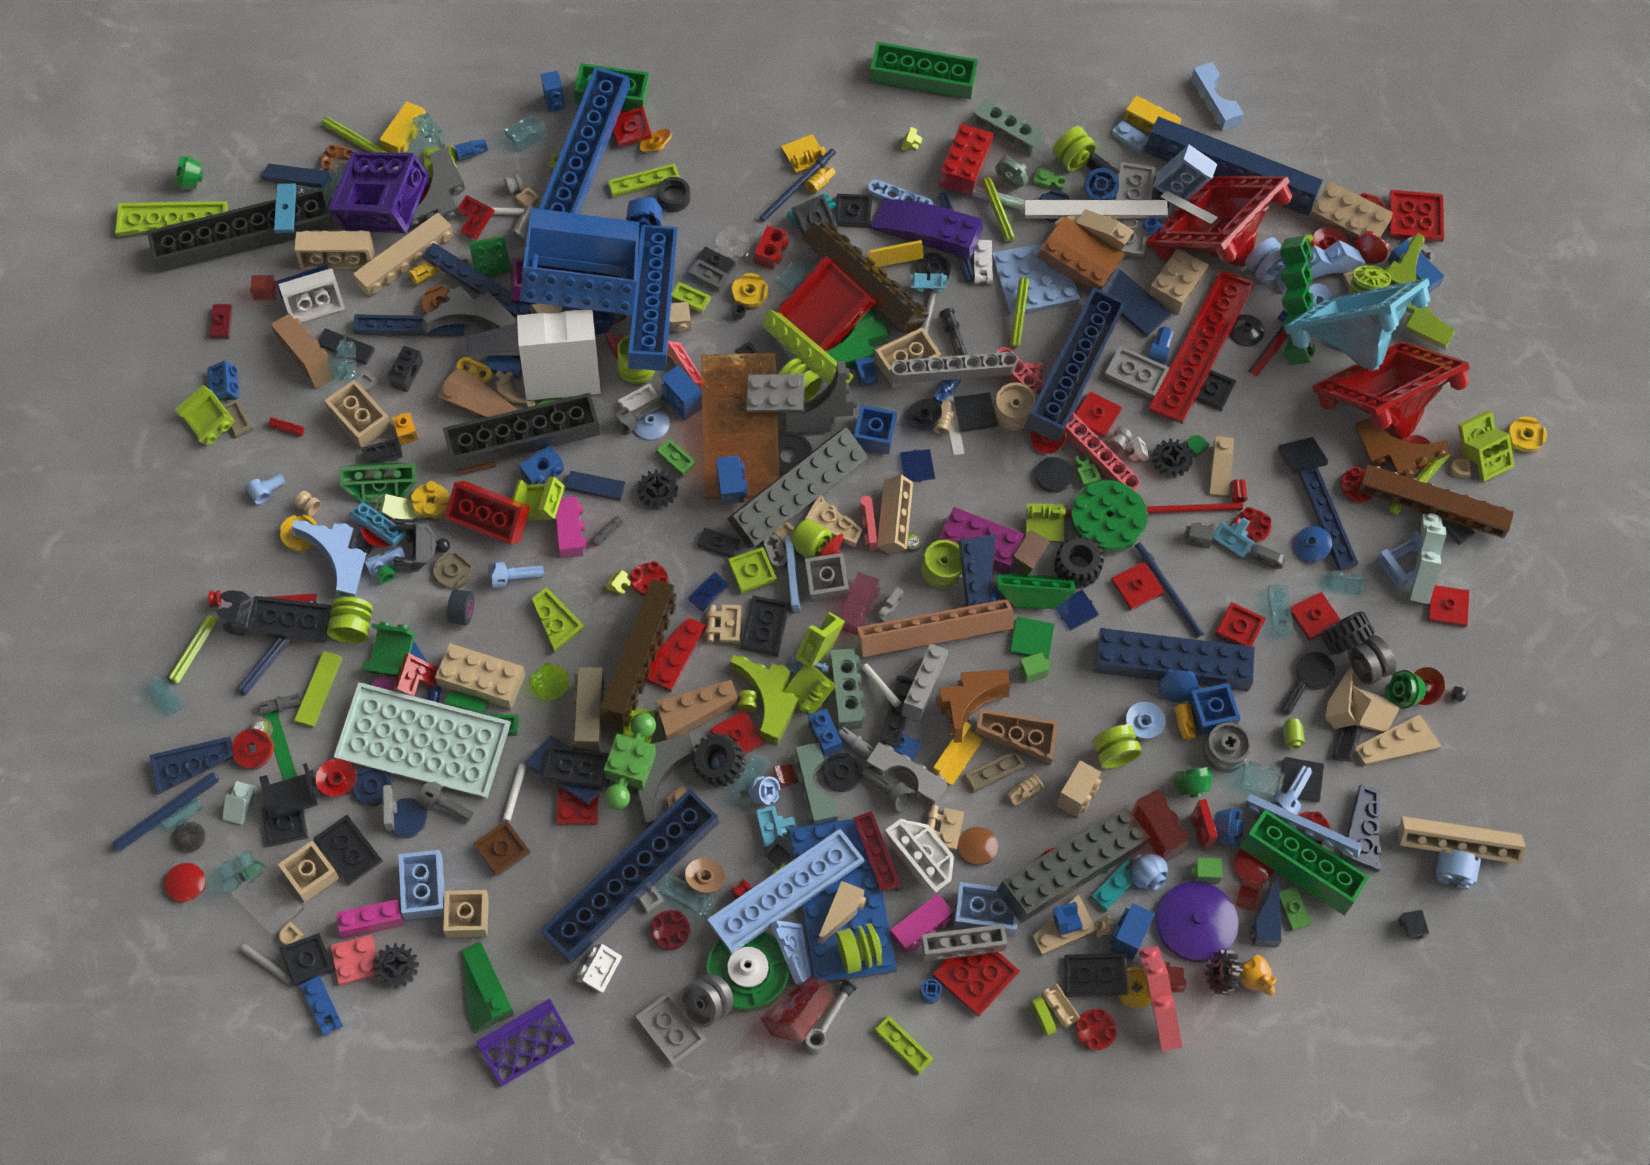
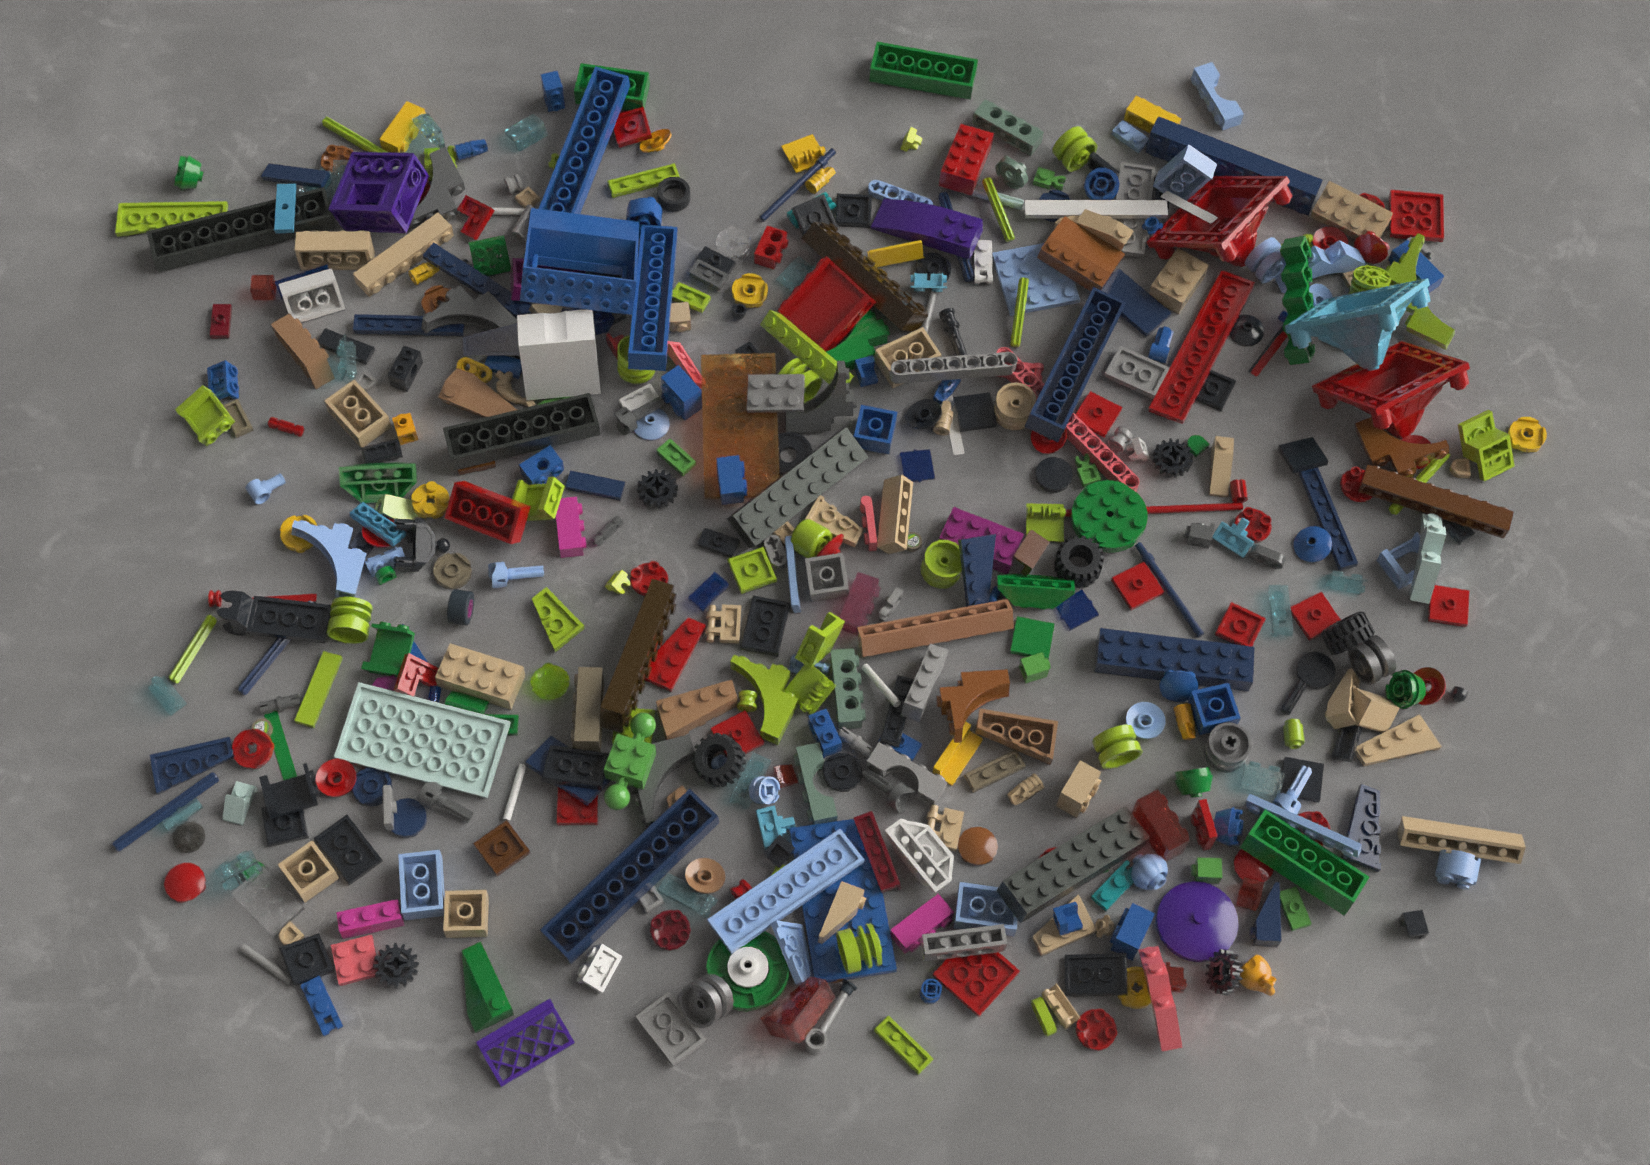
(307, 503): tan wheel -> none

